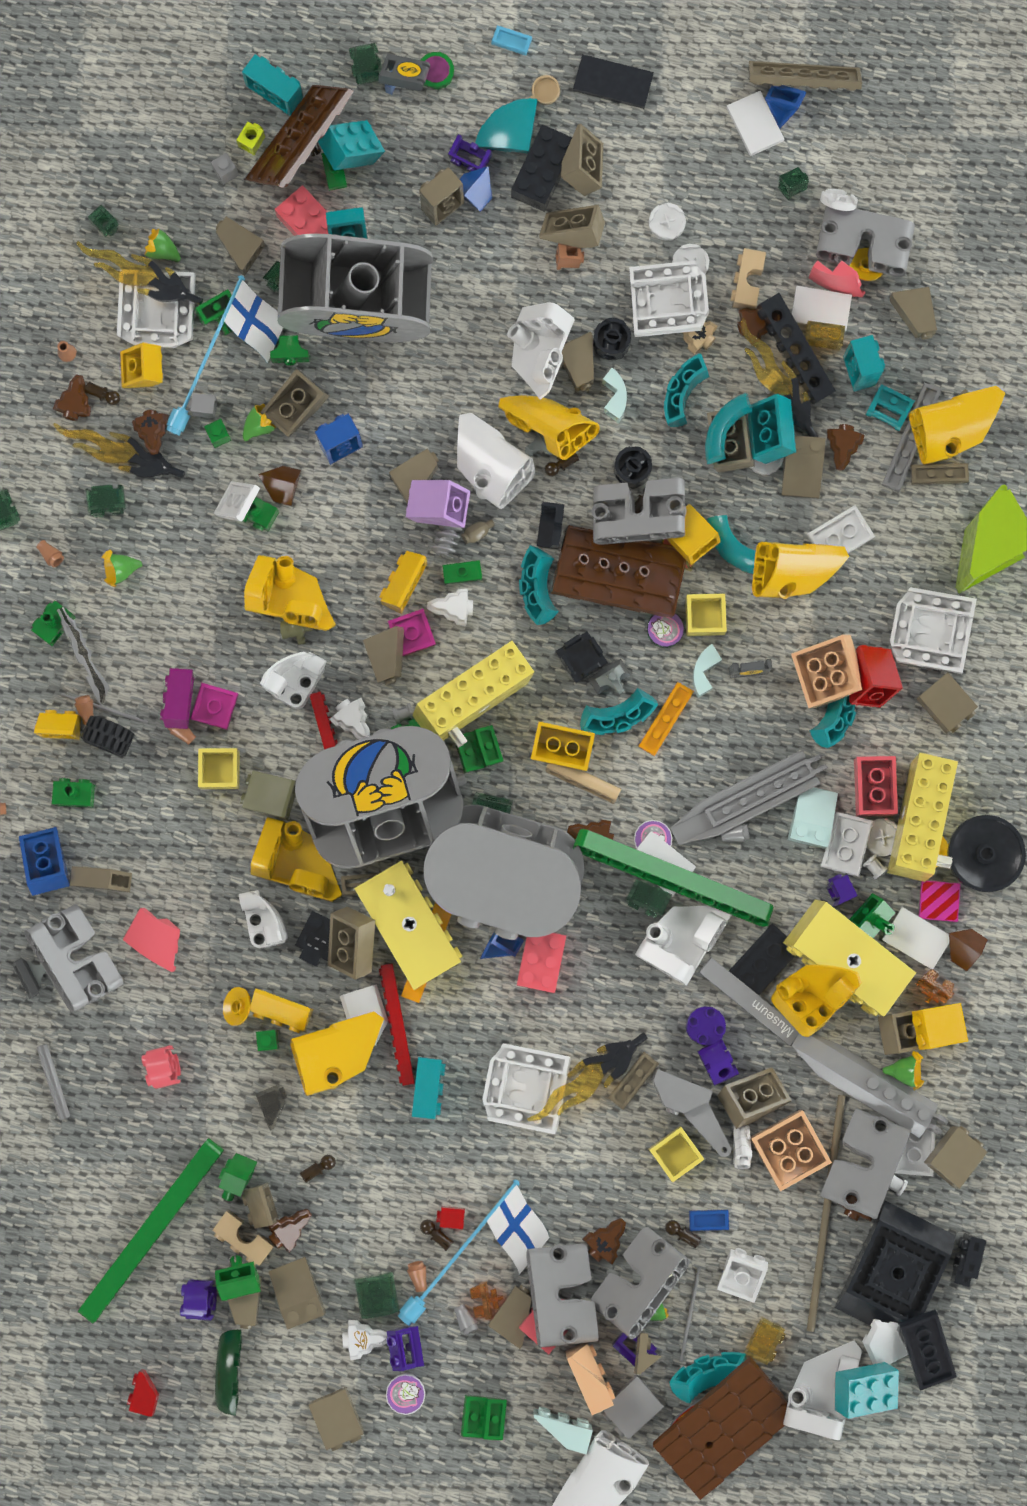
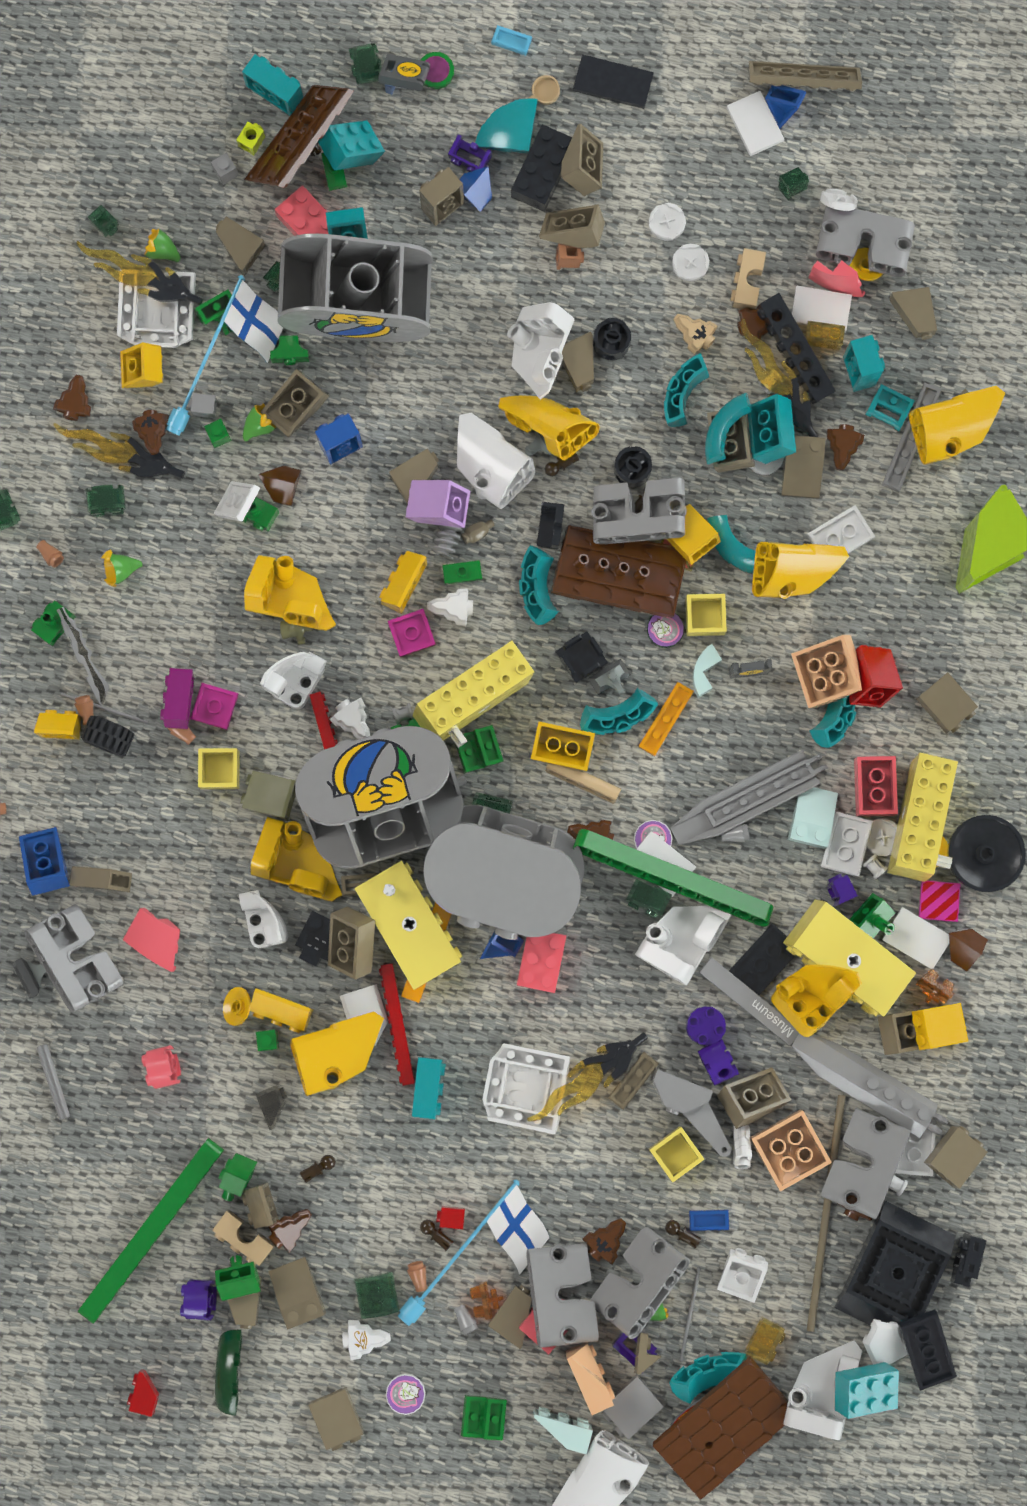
(66, 351): nougat cone -> none
(73, 793): green brick -> none
(111, 397): dark brown pin -> none
(386, 654): dark tan slope -> none
(396, 1348): dark purple window -> none
(616, 406): light aqua brick -> none
(668, 298): white wedge -> none
(907, 1070): bright green hat -> none
(932, 630): white wedge -> none
(939, 474): dark tan tile -> none

